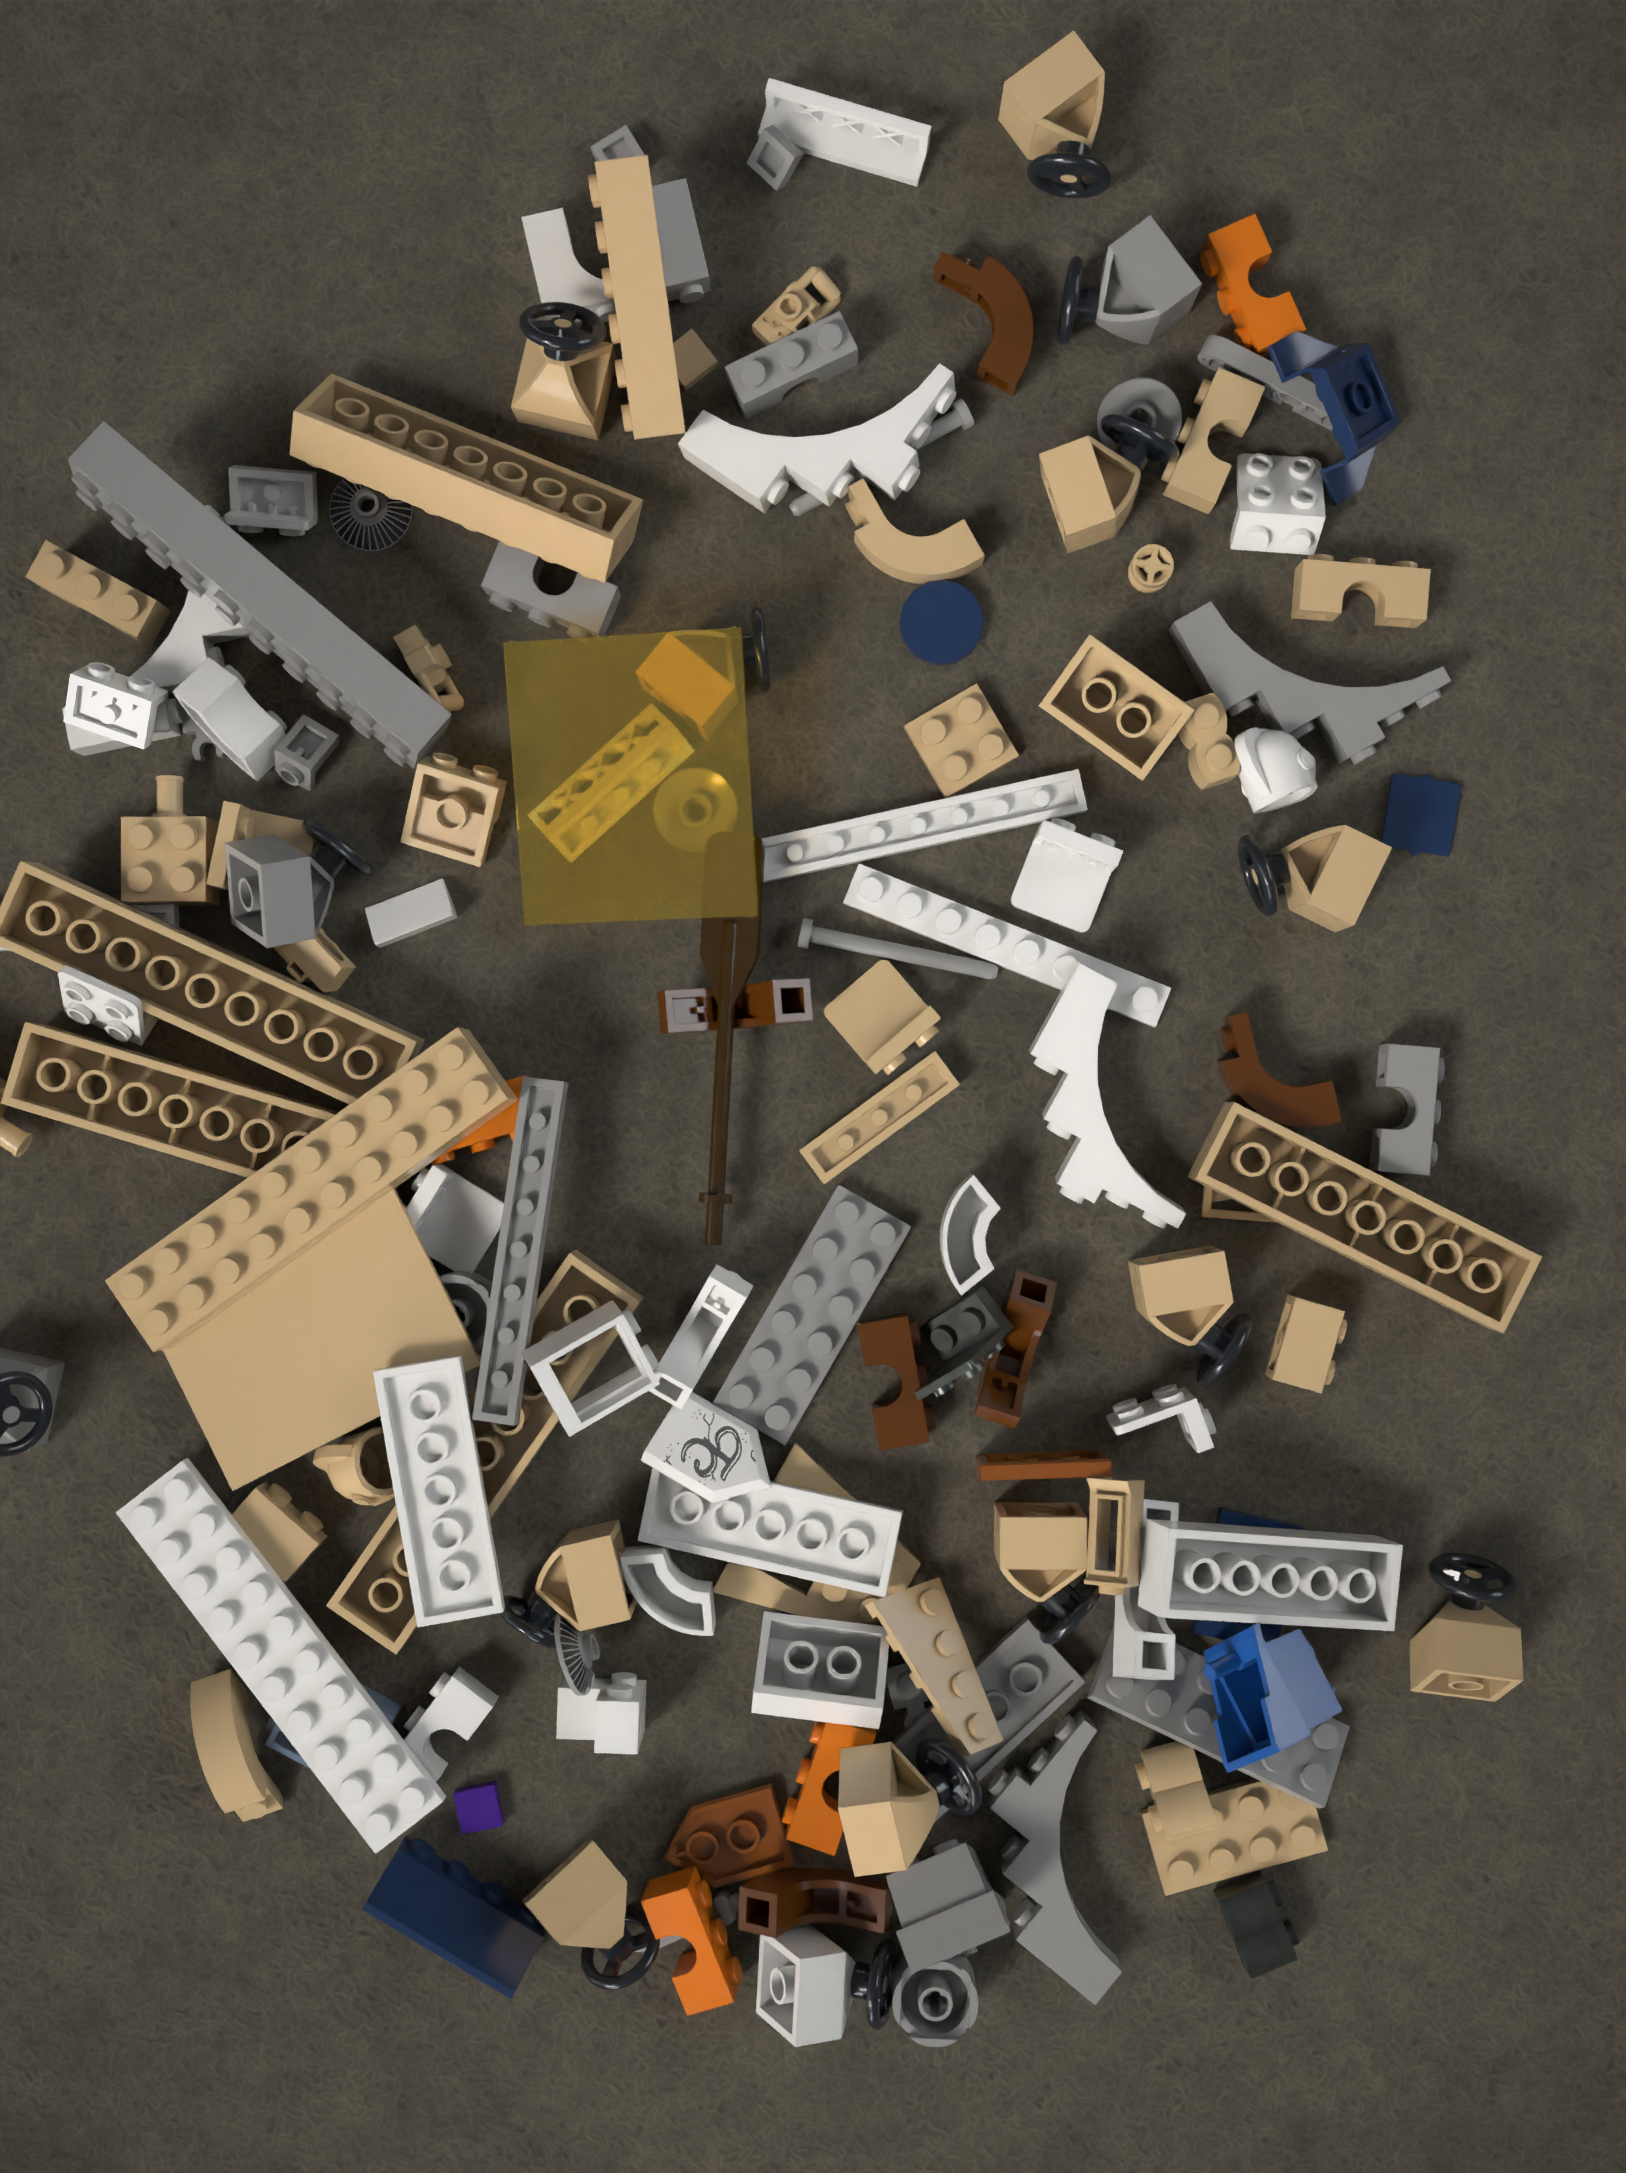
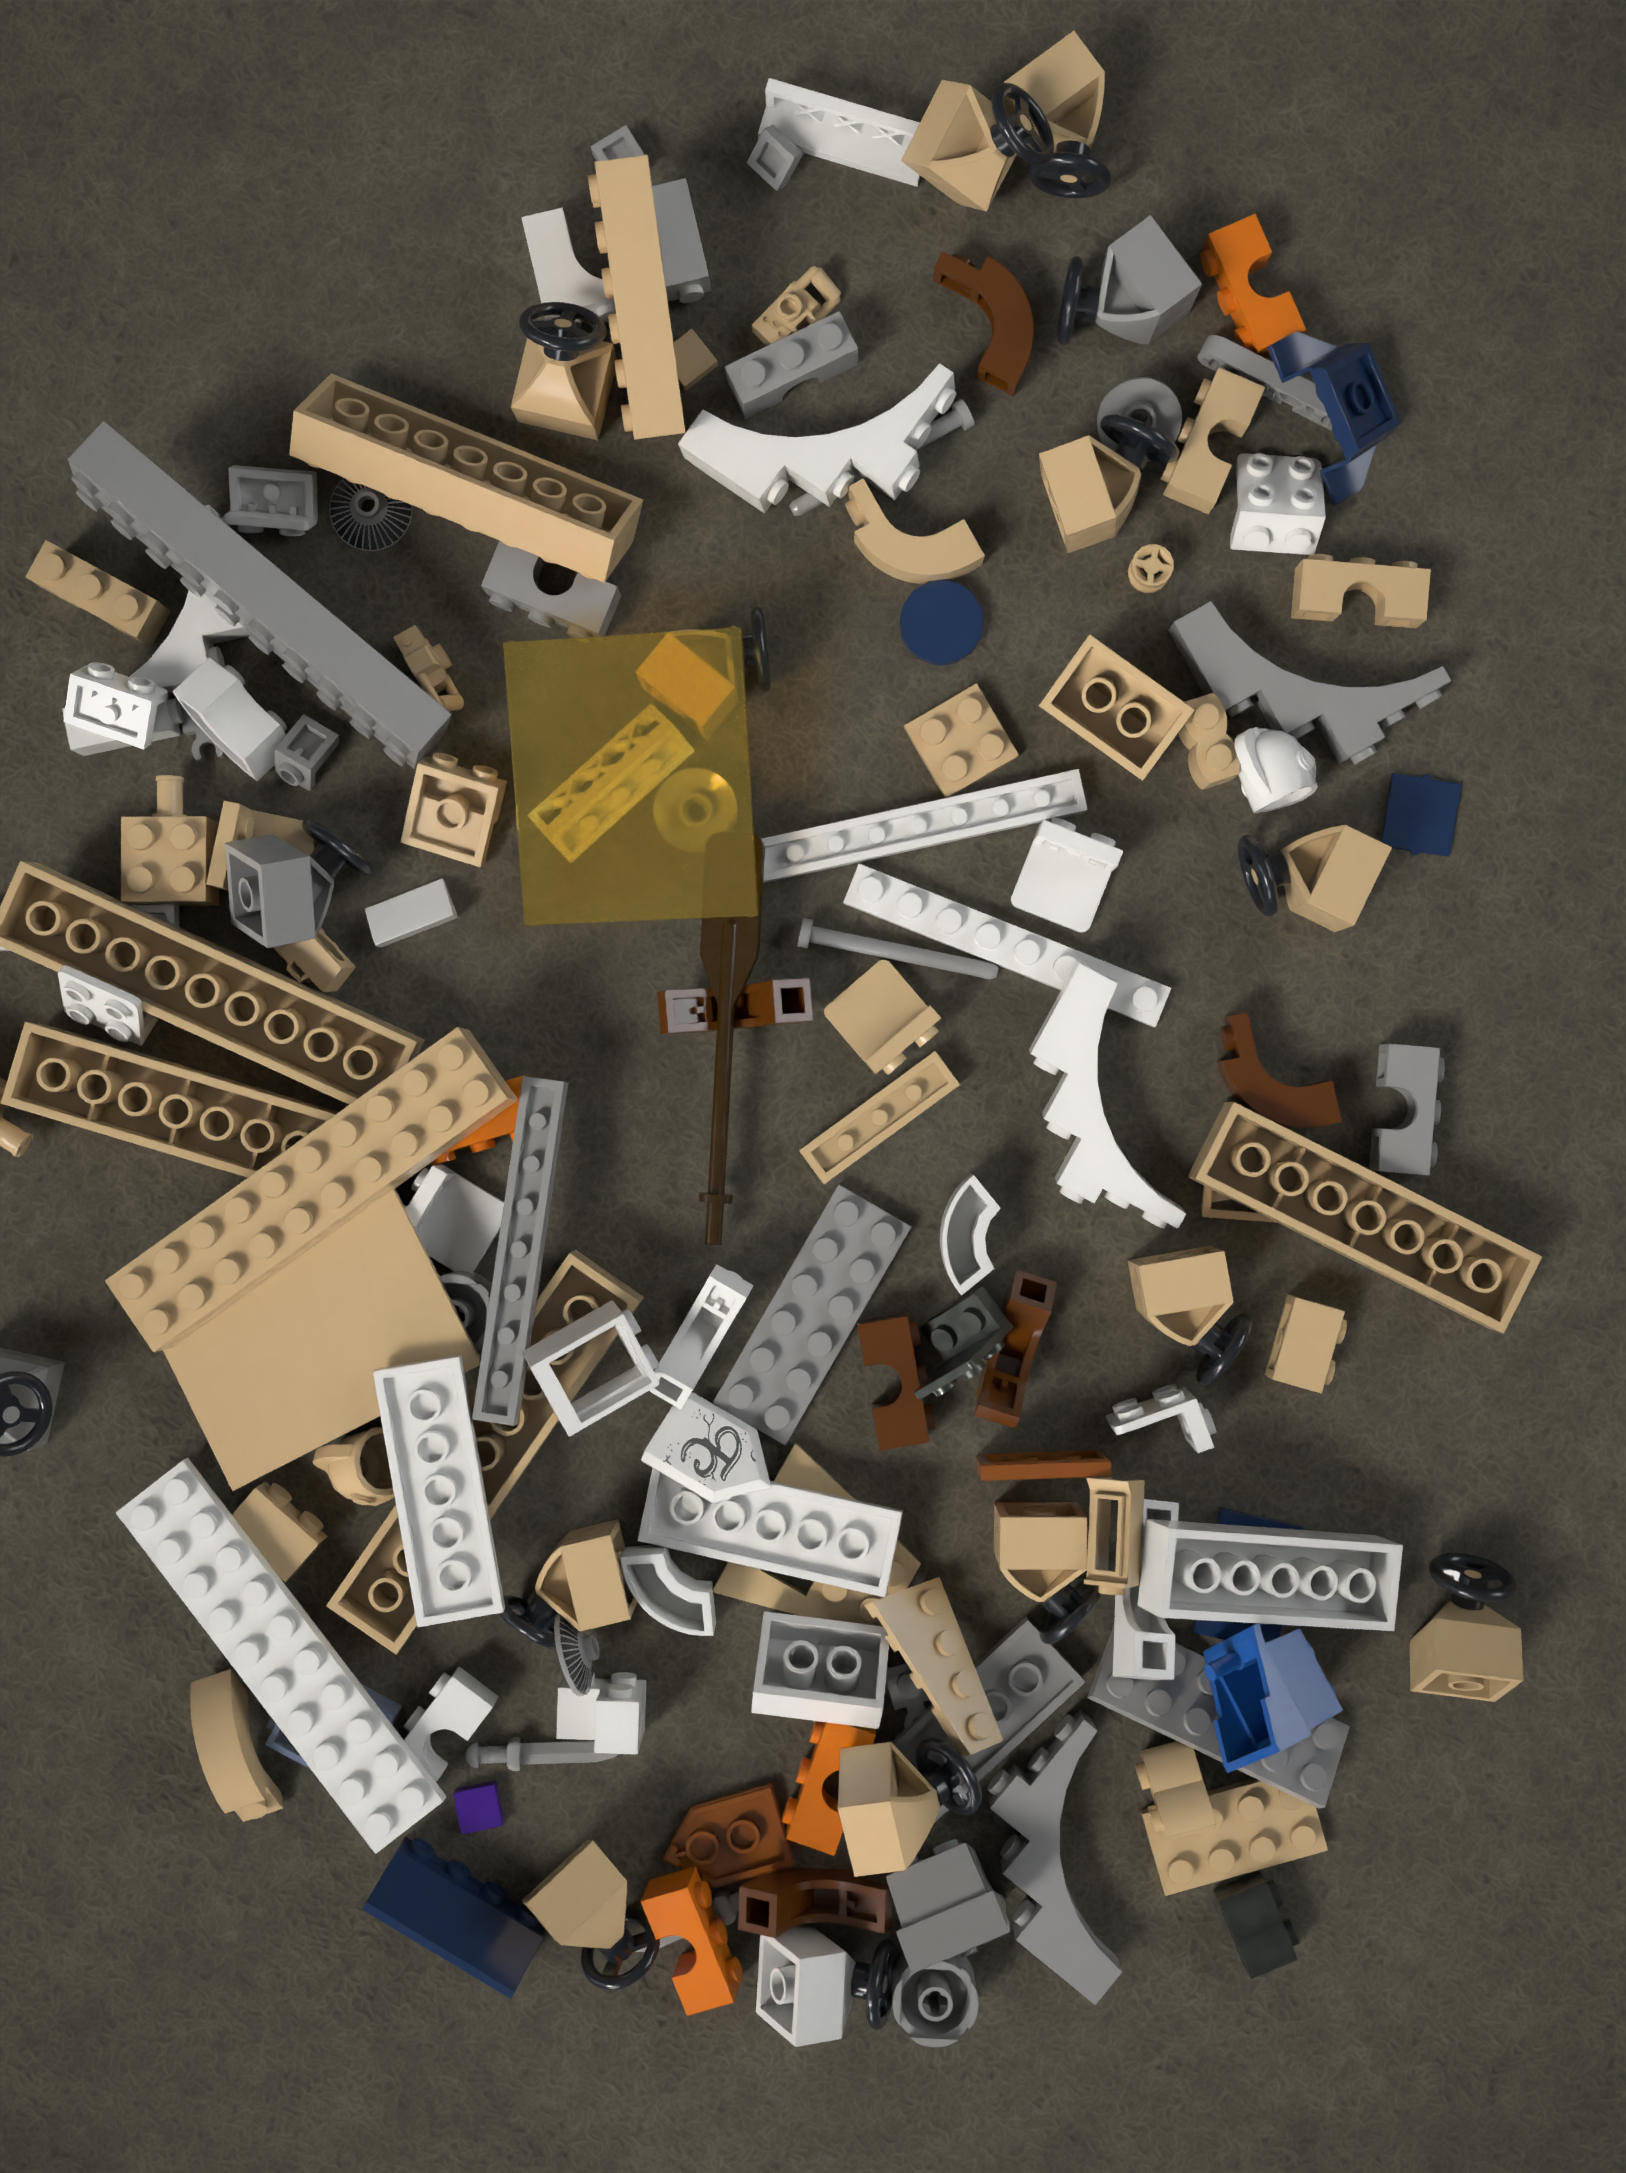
(520, 1754): none -> light grey sword
(971, 142): none -> tan piece

